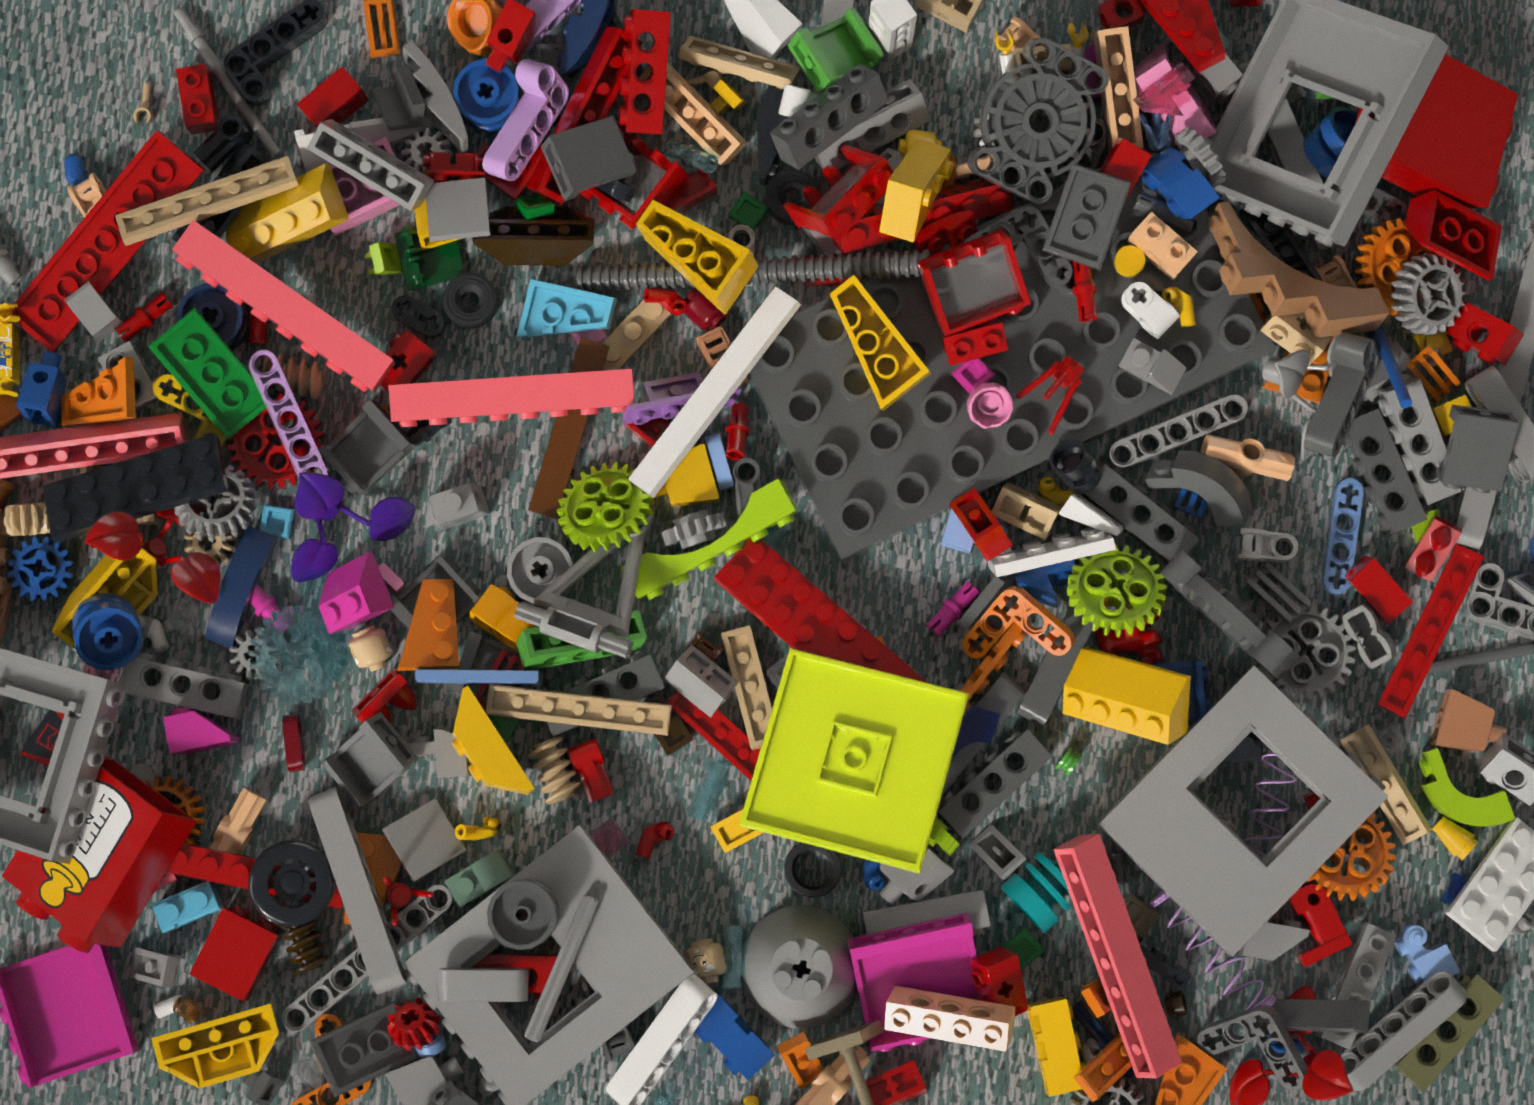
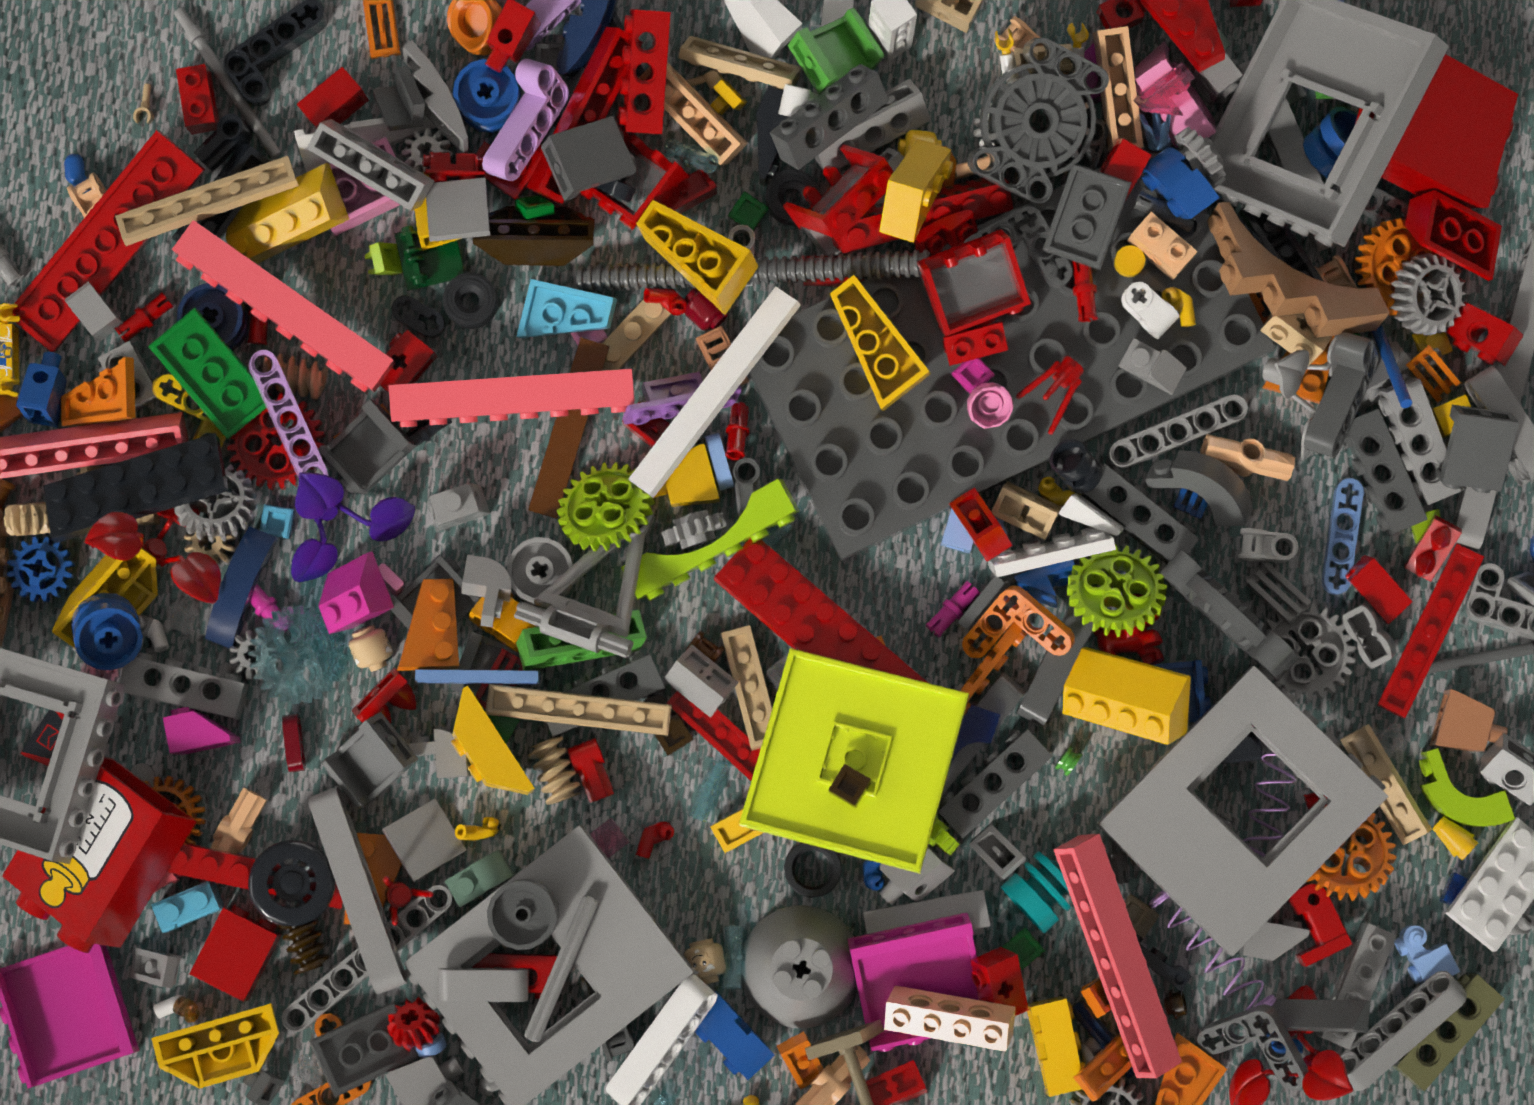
(489, 580): none -> light grey brick
(850, 785): none -> dark brown plate

